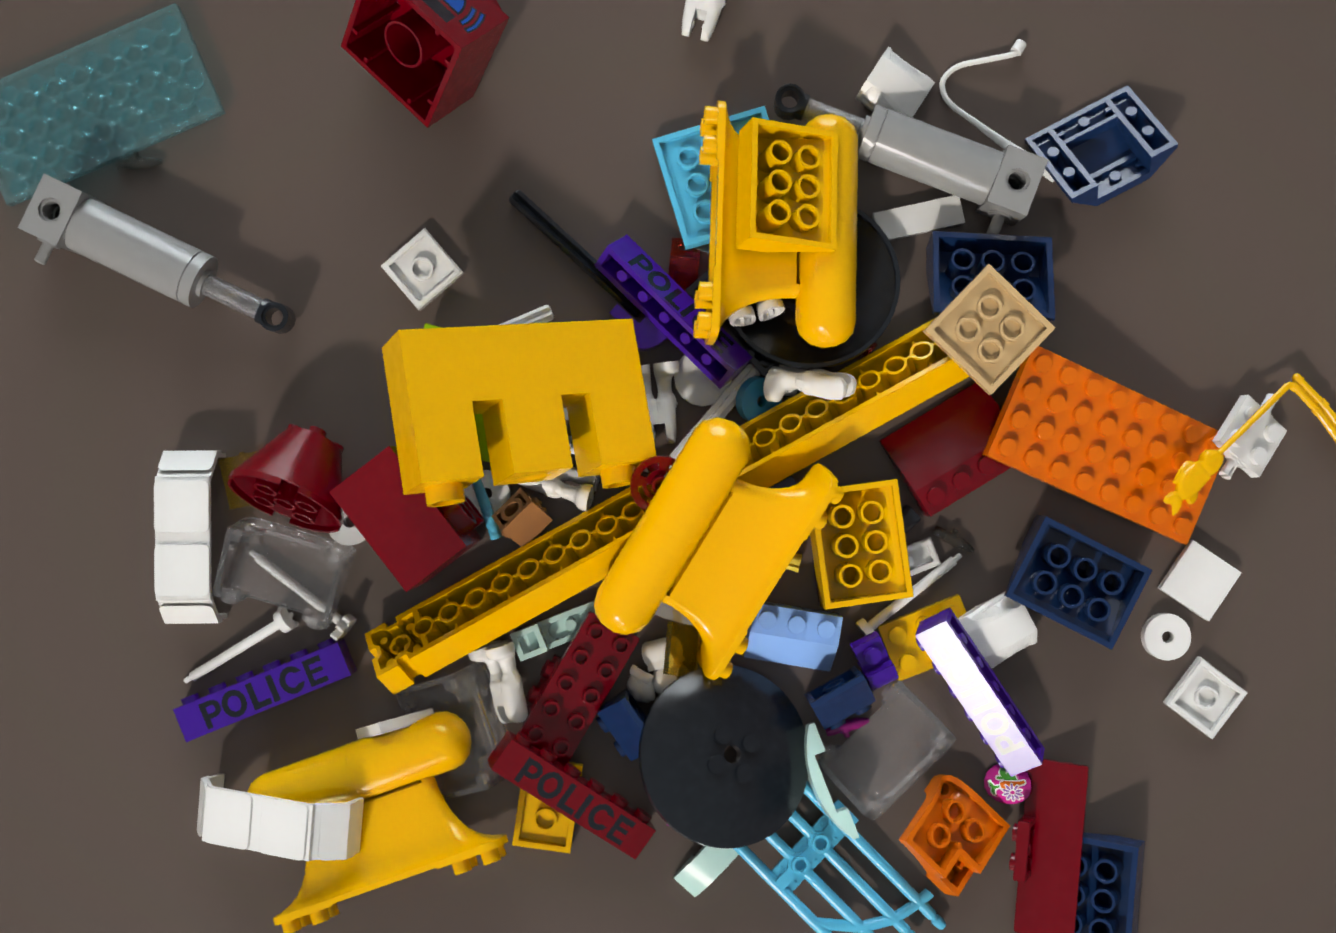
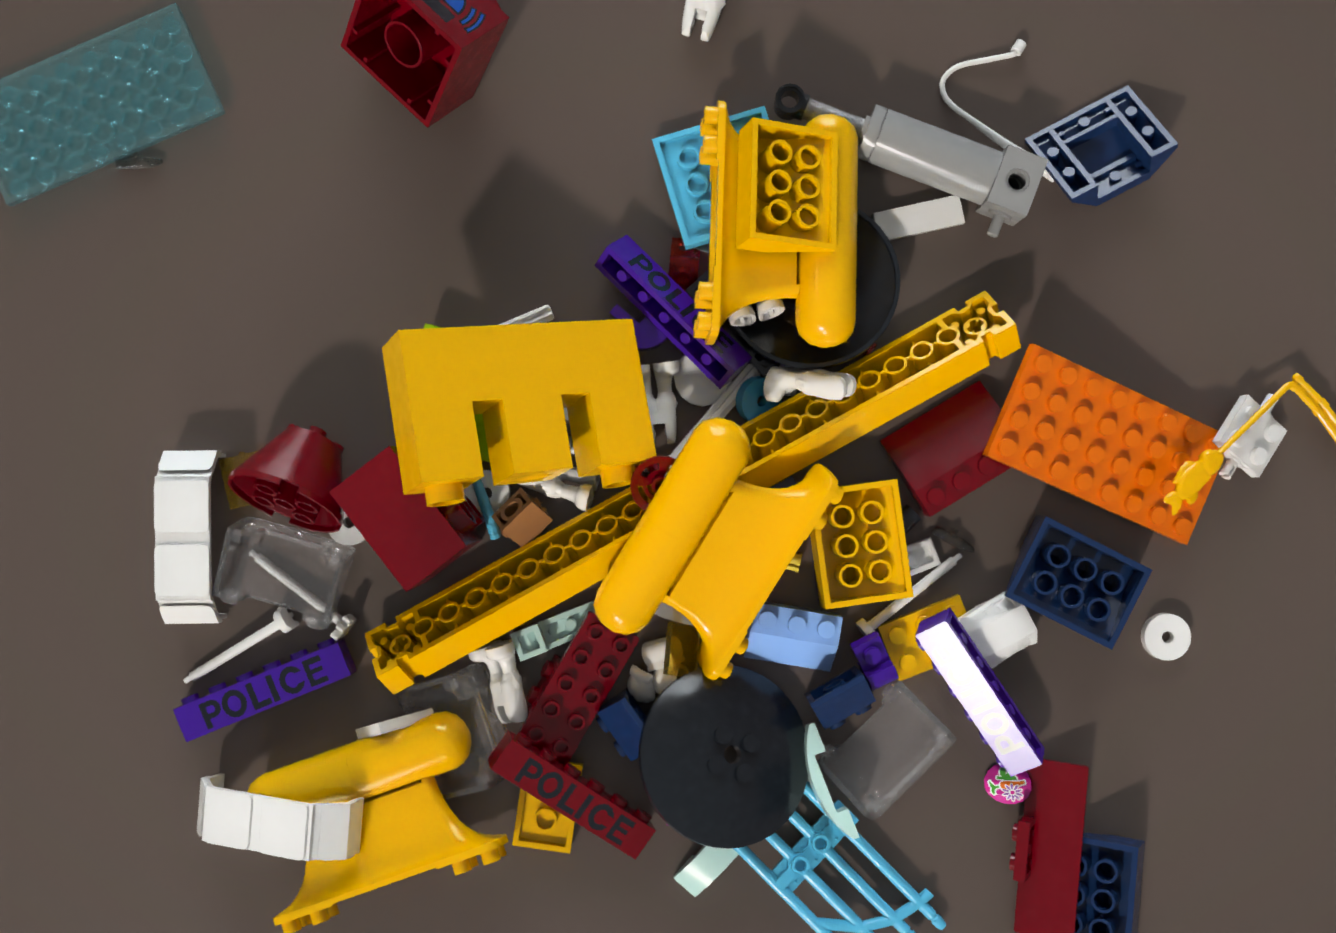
(89, 227): light grey piece -> none
(422, 269): white tile -> none
(569, 247): black axle -> none
(851, 724): magenta helmet -> none
(895, 85): white slope -> none
(953, 833): orange slope -> none
(959, 257): dark blue slope -> none
(989, 329): tan plate -> none
(1199, 580): white tile -> none
(1205, 697): white tile -> none

